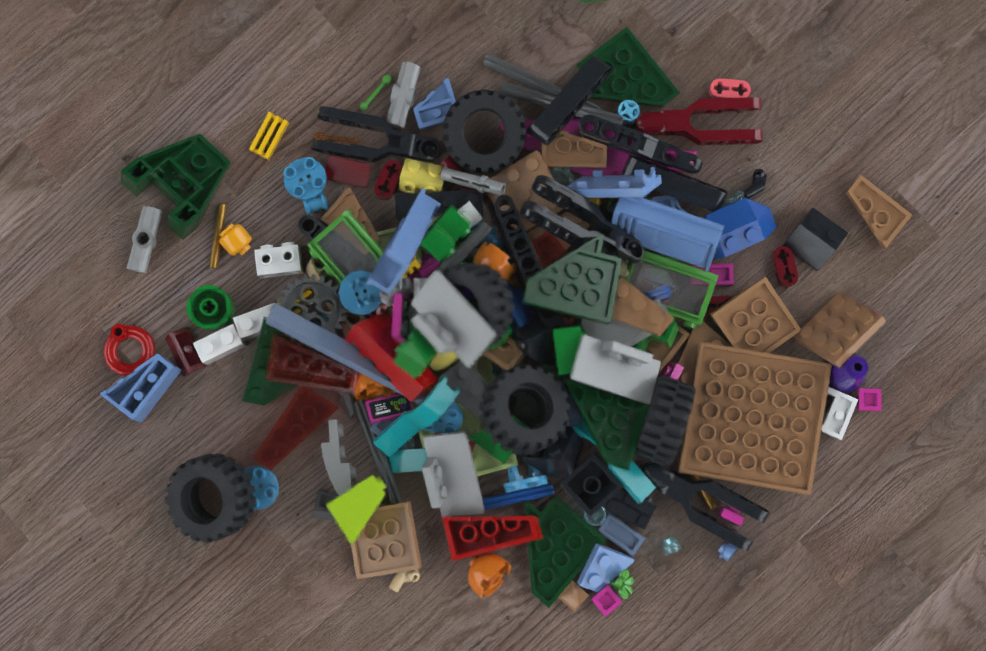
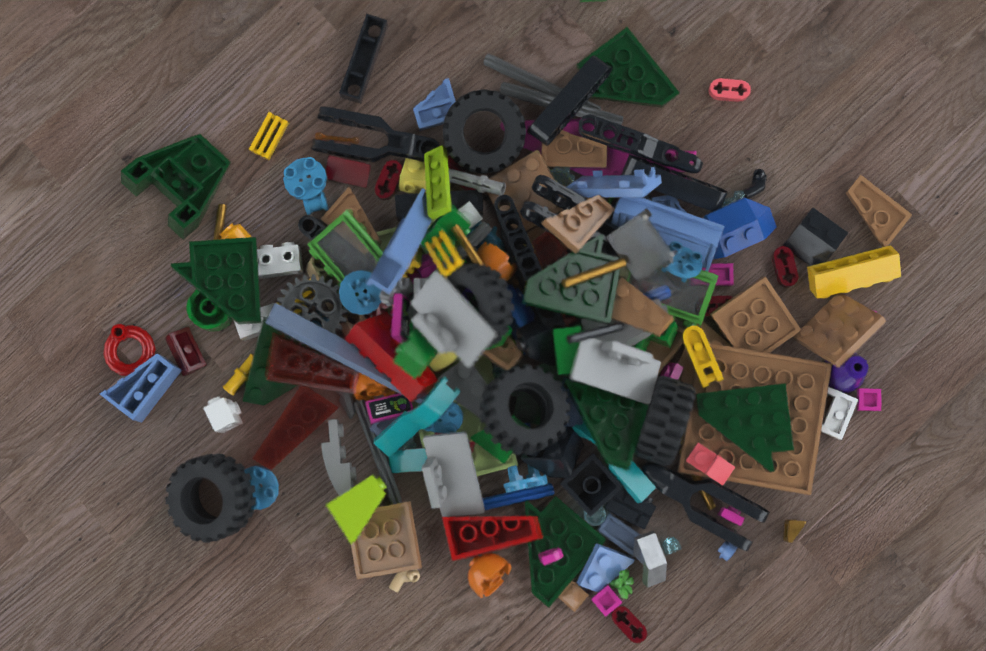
(147, 225): light grey piece -> none
(219, 344): white brick -> none
(223, 414): none -> white brick
(226, 276): none -> dark green wing
(238, 377): none -> yellow pin
(320, 509): dark grey slope -> none
(363, 58): none -> black piece
(386, 80): bright green hinge -> none
(403, 95): light grey piece -> none
(437, 182): none -> lime plate
(437, 243): none -> yellow tile
(472, 254): none -> pearl gold bar
(550, 555): none -> dark pink tile
(579, 223): none -> medium nougat wing
(592, 273): none -> pearl gold bar
(593, 333): none -> black bar
(629, 108): medium azure wheel -> none
(632, 621): none -> dark red beam
(641, 246): none -> clear smoke panel
(650, 554): none -> flat silver slope
(678, 123): dark red piece -> none
(686, 263): none -> dark azure plate
(701, 355): none -> yellow plate
(710, 463): none -> coral slope
(751, 419): none -> dark green wing
(792, 529): none -> pearl gold slope
(854, 272): none -> yellow brick

